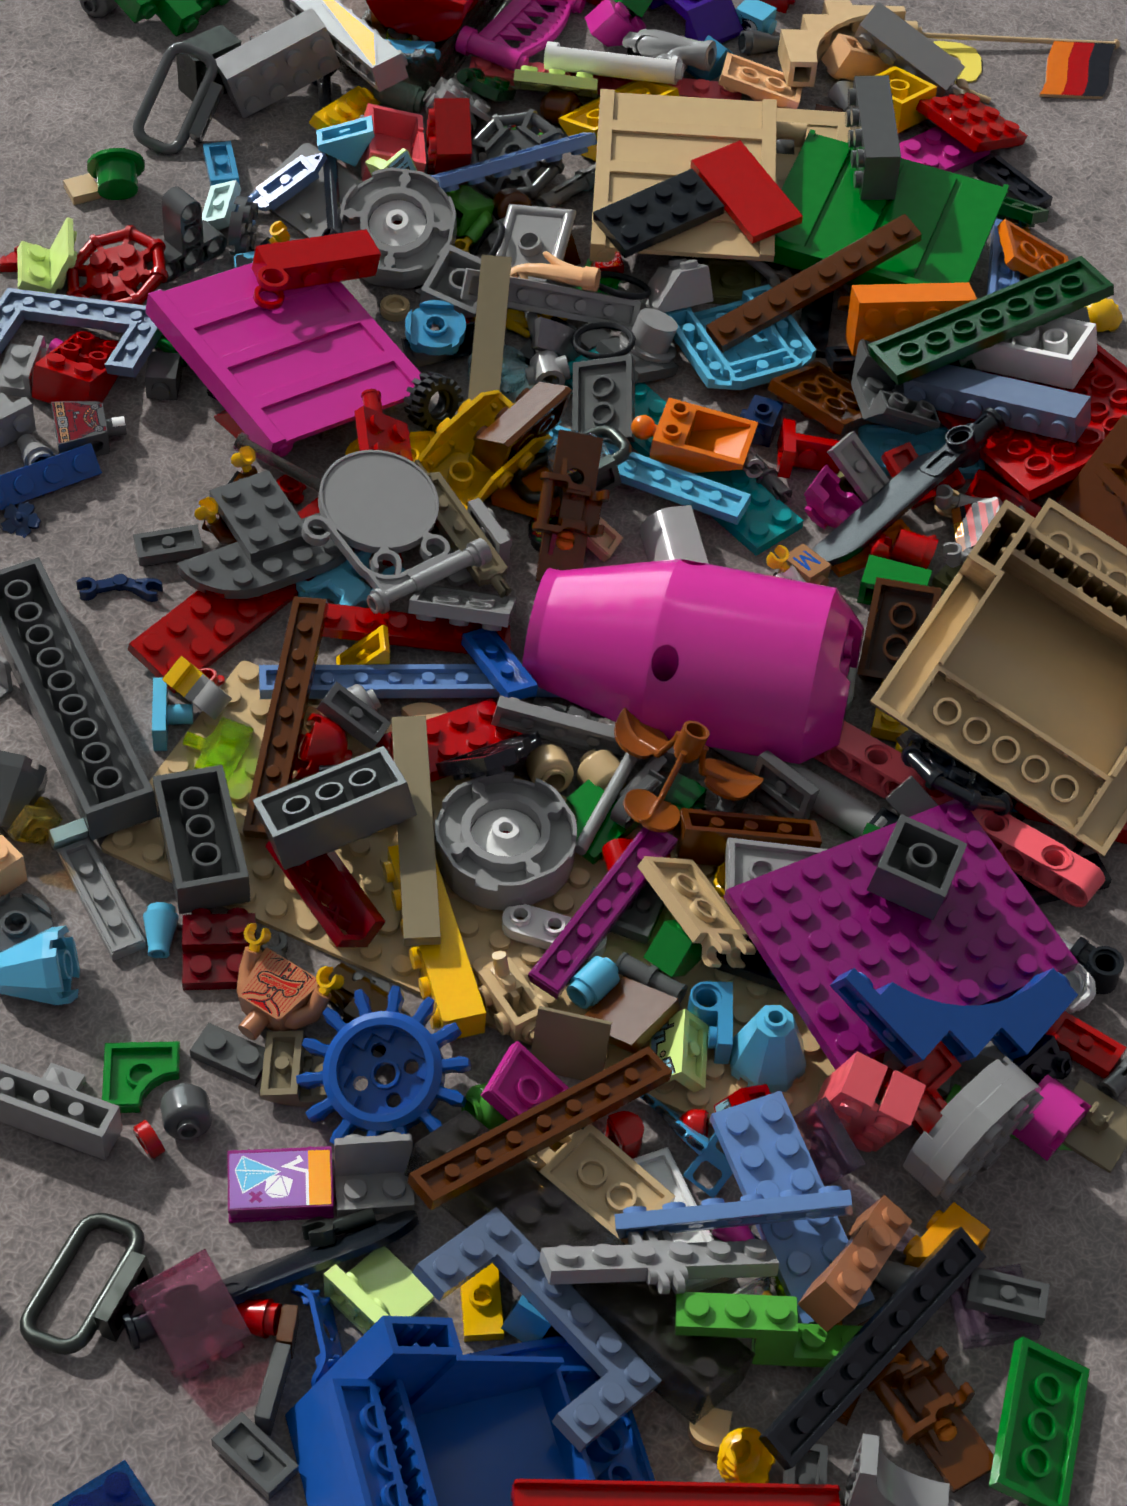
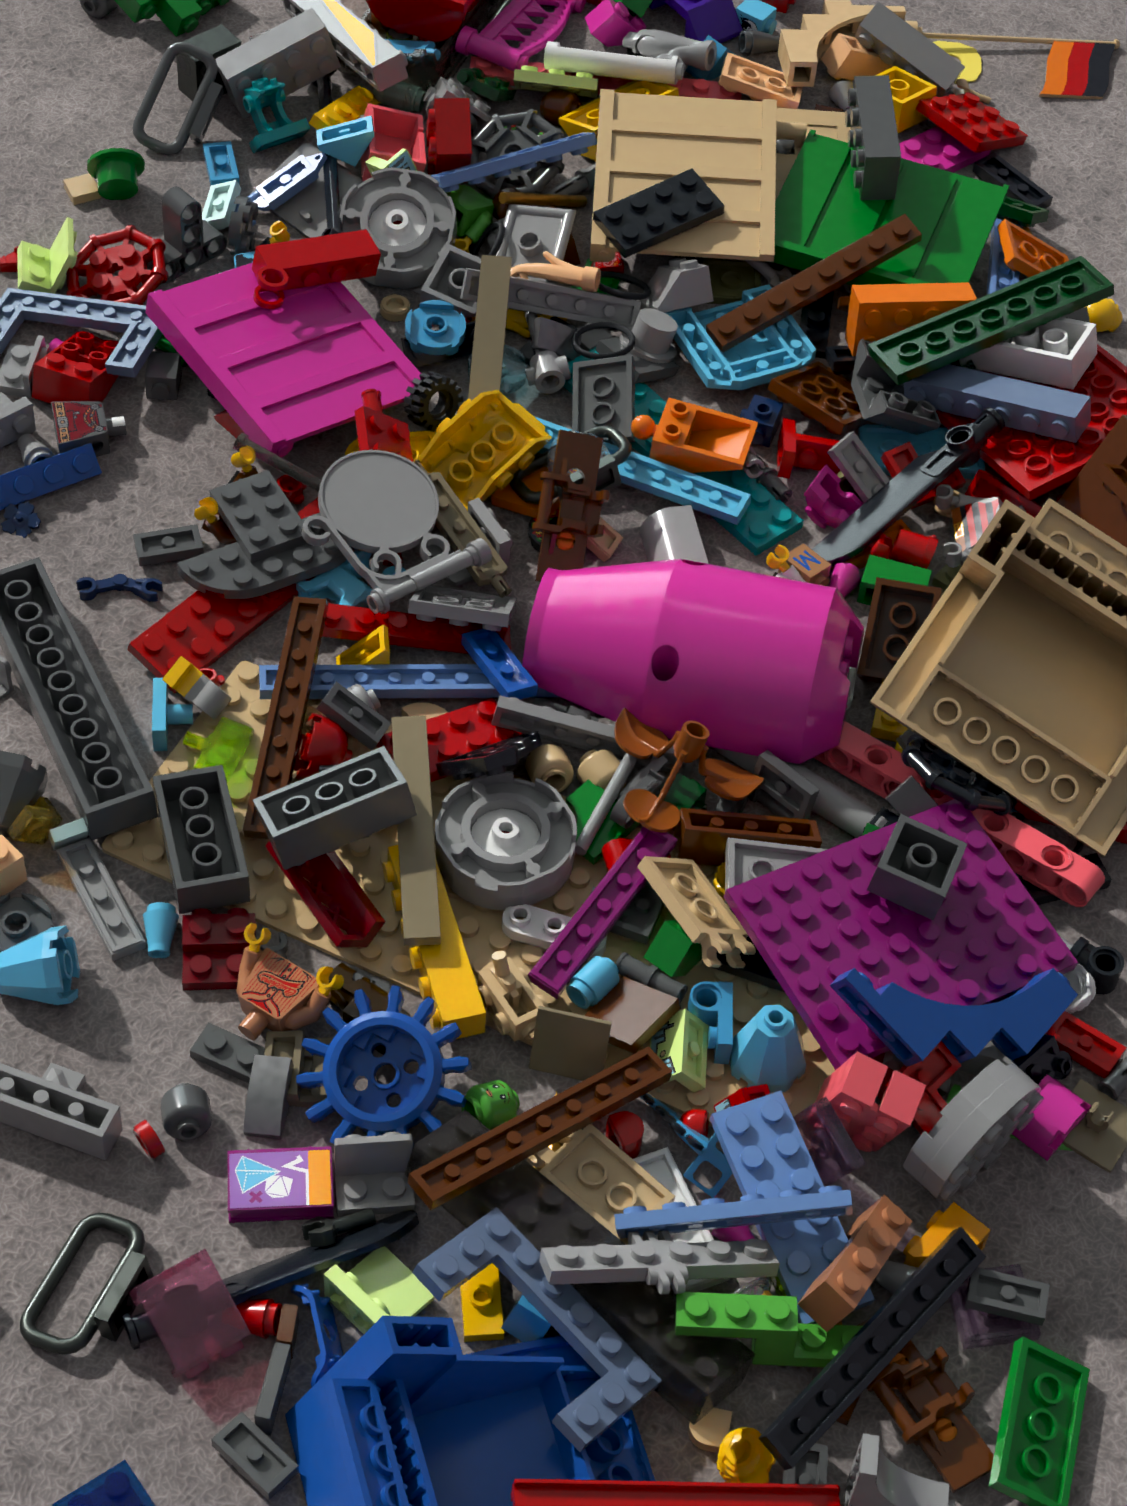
(136, 1069): green tile -> none
(265, 94): none -> teal tile
(267, 1096): none -> flat silver slope
(520, 1083): dark pink tile -> none
(531, 417): reddish brown slope -> none
(542, 199): none -> pearl gold bar
(747, 191): red tile -> none
(845, 578): none -> dark pink cone

